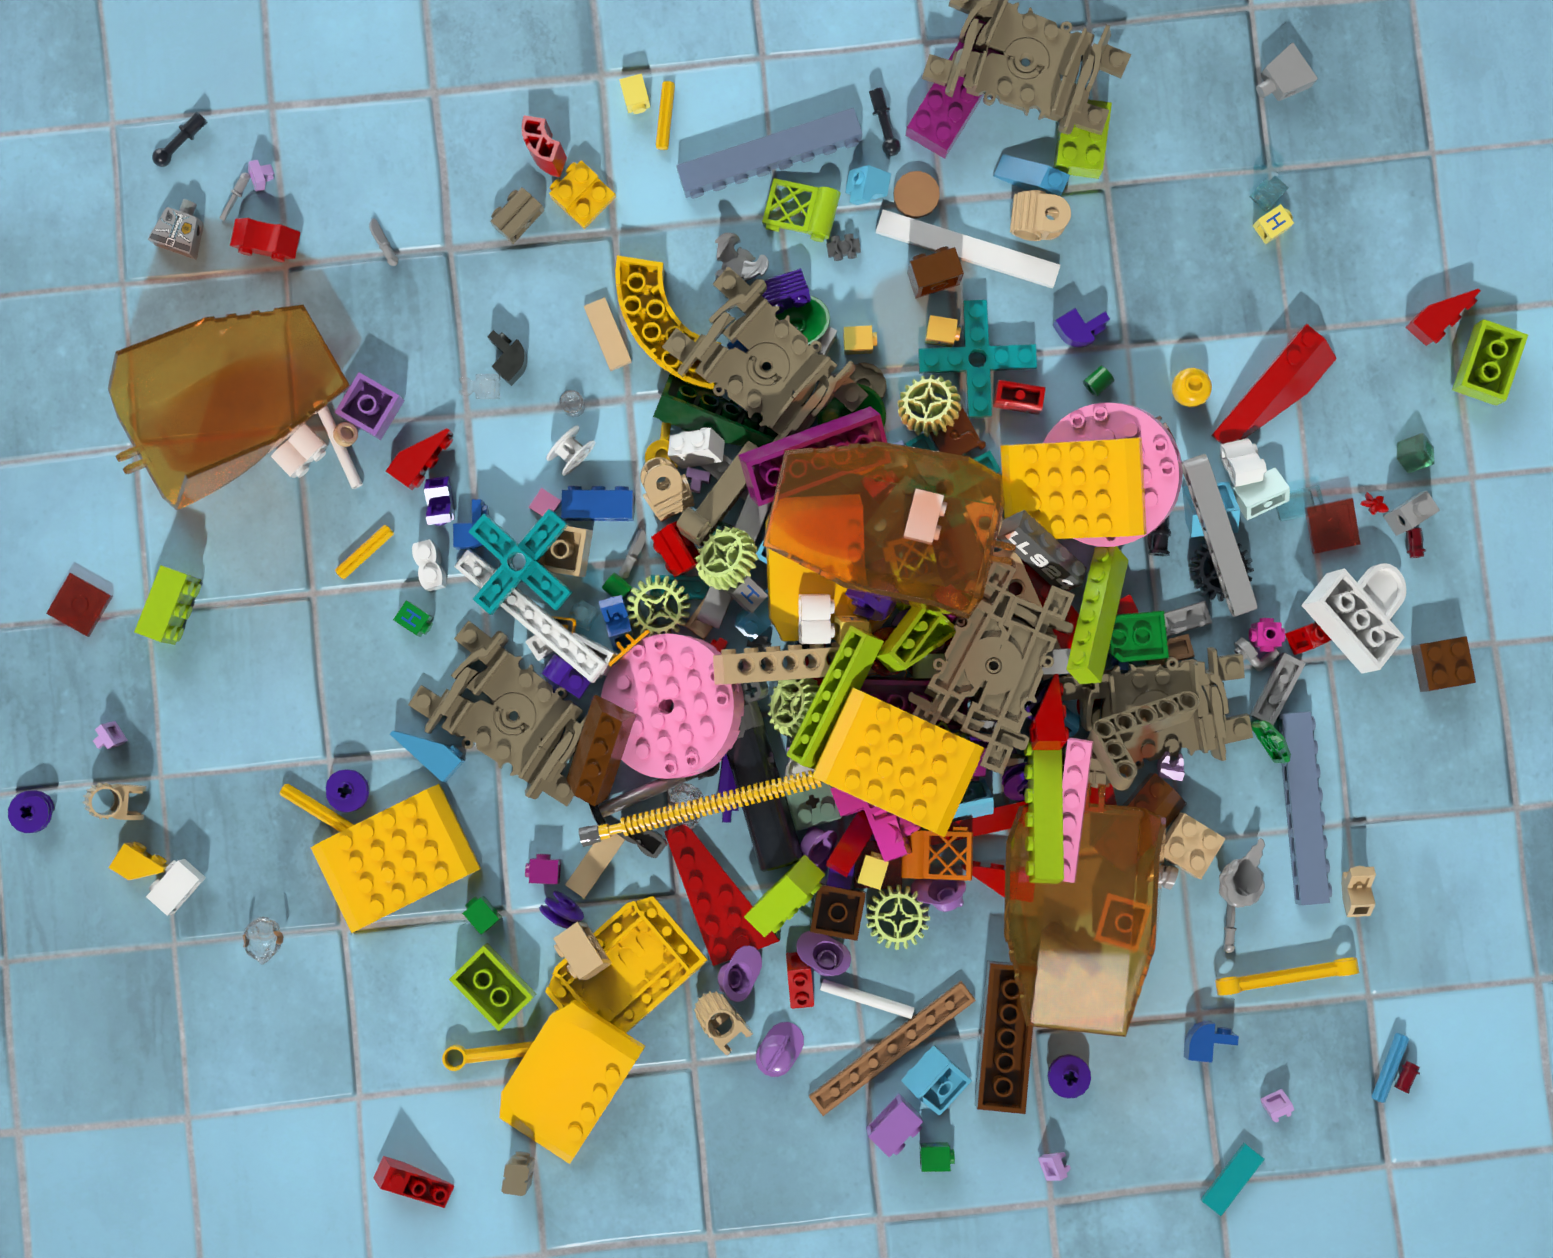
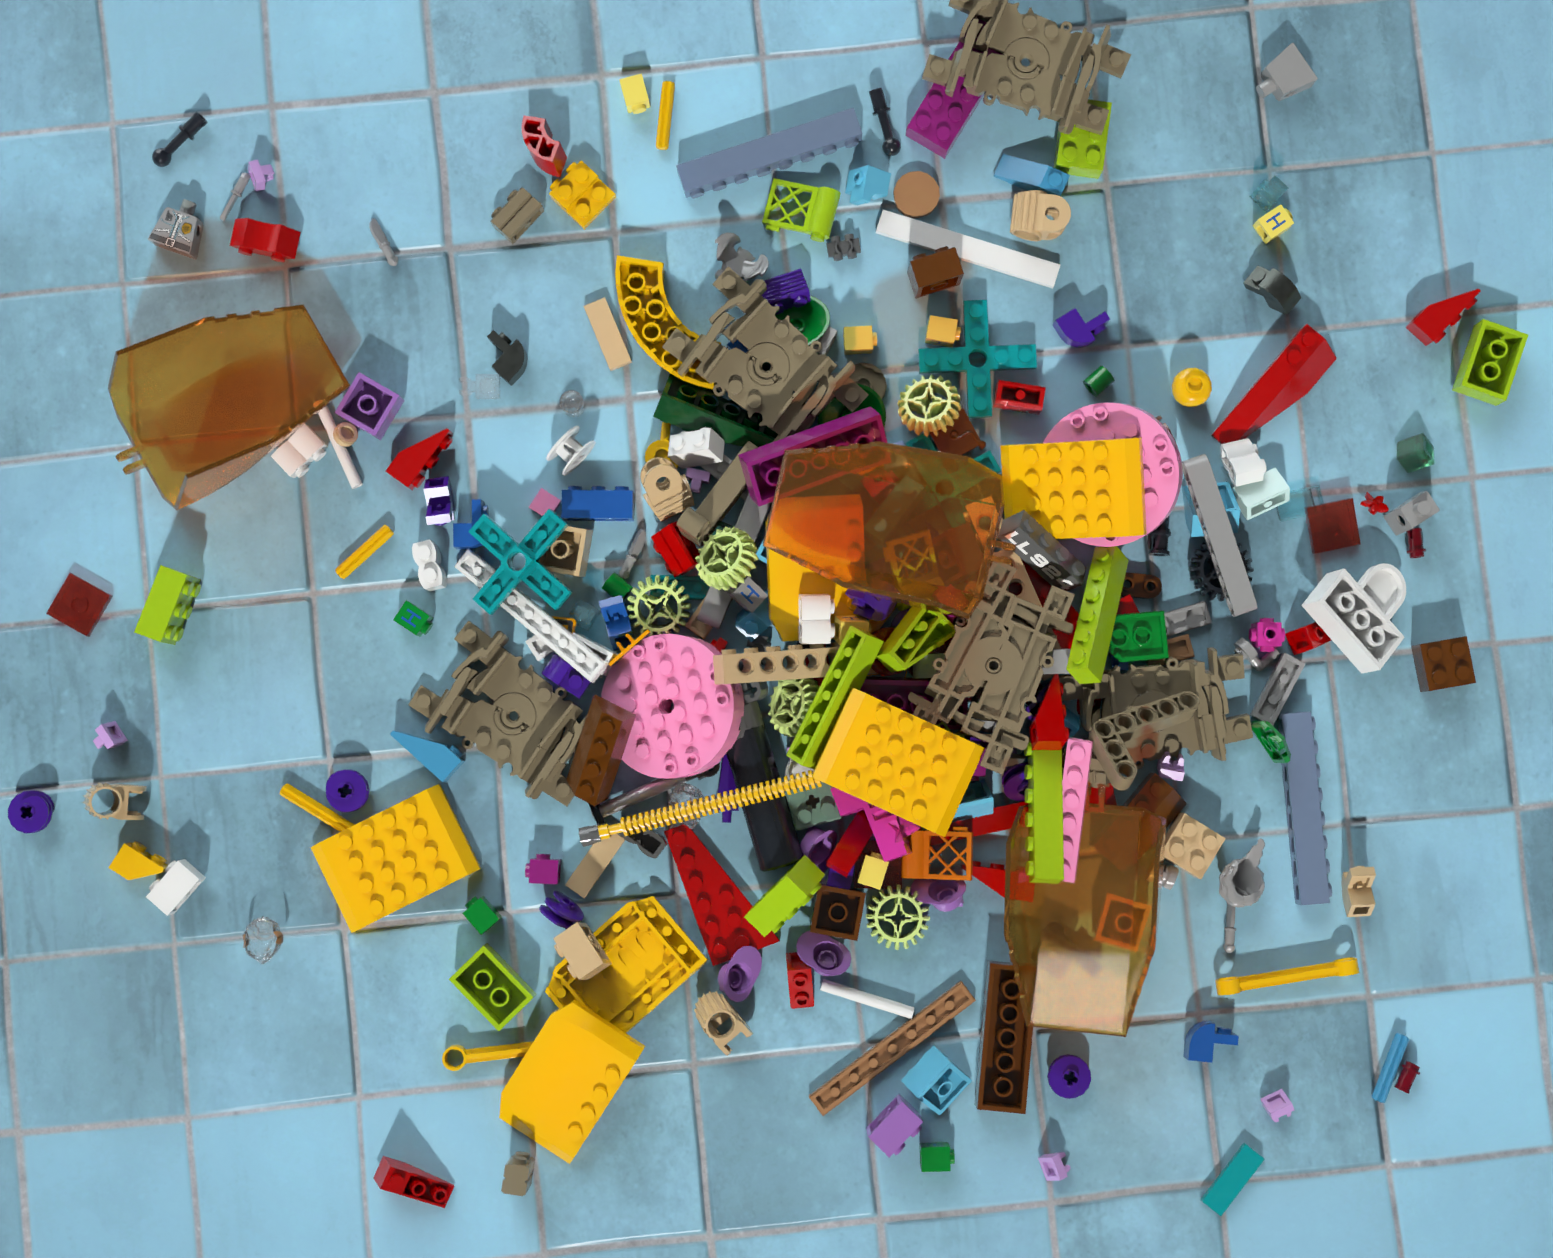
(779, 1049): medium lavender piece -> none
(924, 516): brick -> none
(1138, 586): none -> reddish brown plate
(1275, 287): none -> pearl dark grey brick

